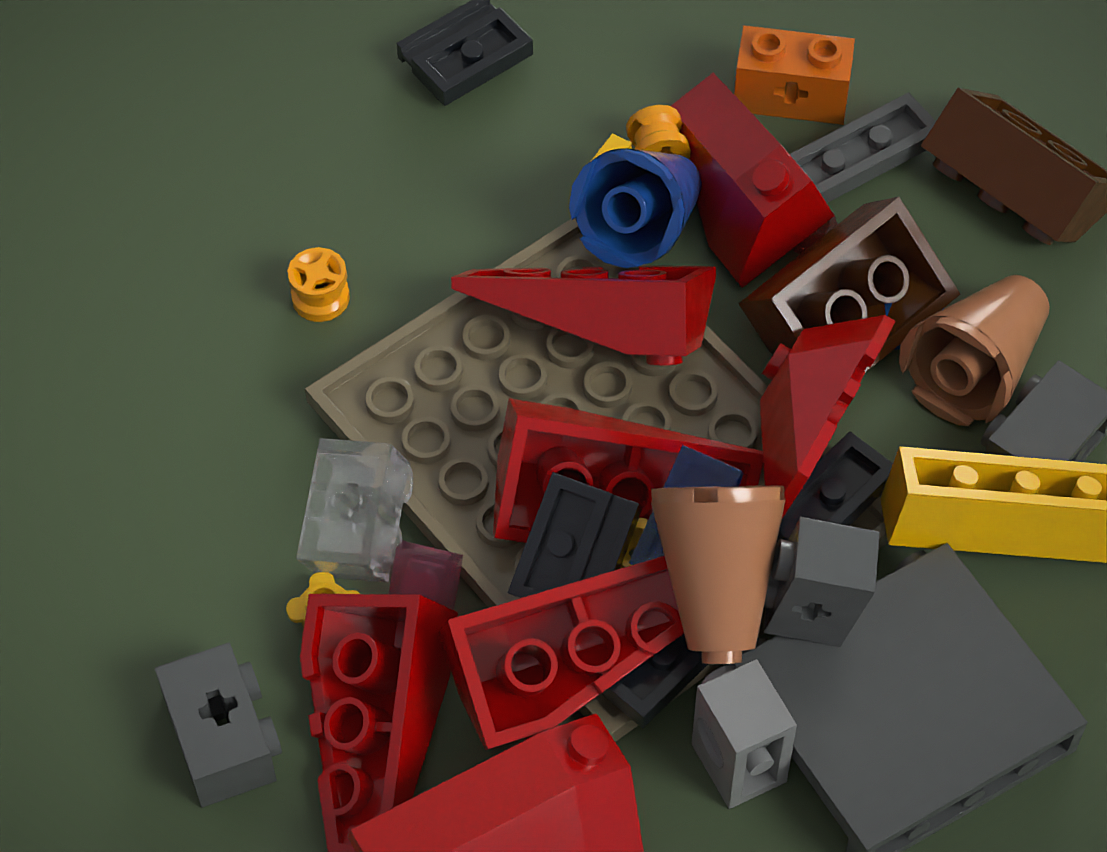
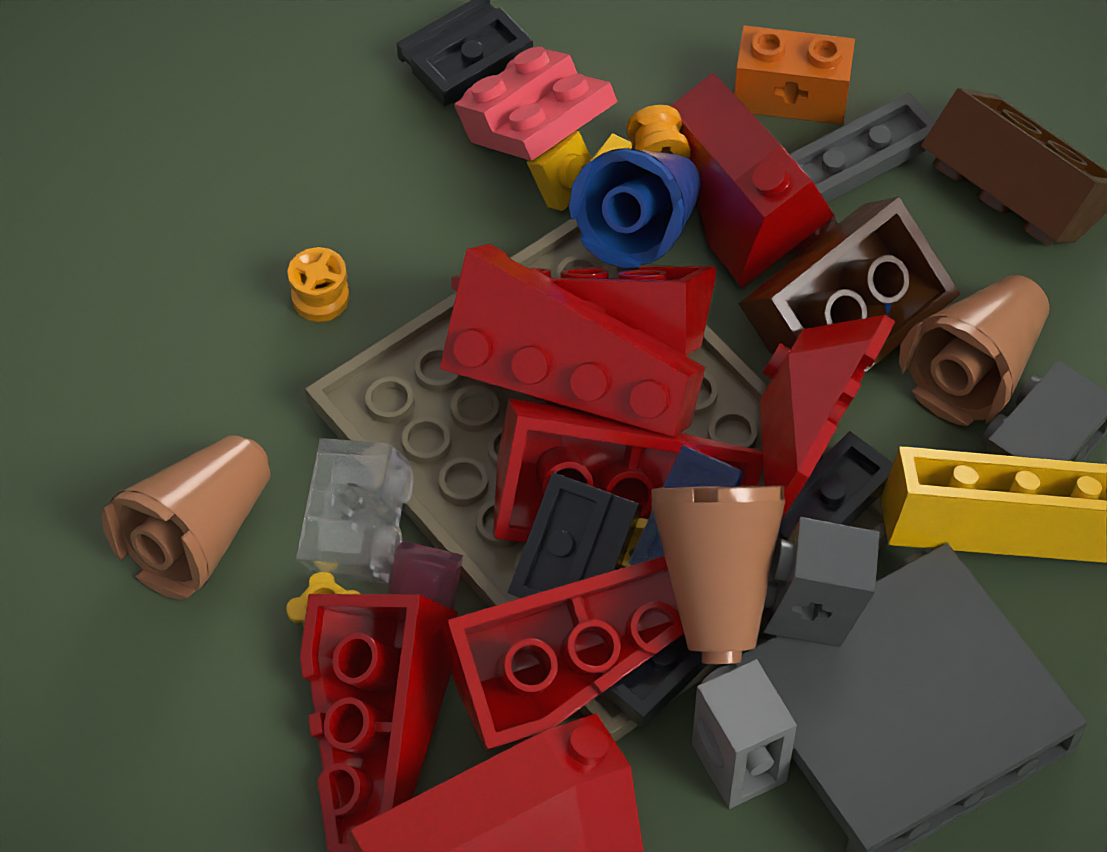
(187, 515): none -> nougat cone
(225, 757): dark grey brick -> none
(532, 104): none -> coral plate
(547, 343): none -> red wedge
(558, 169): none -> yellow plate

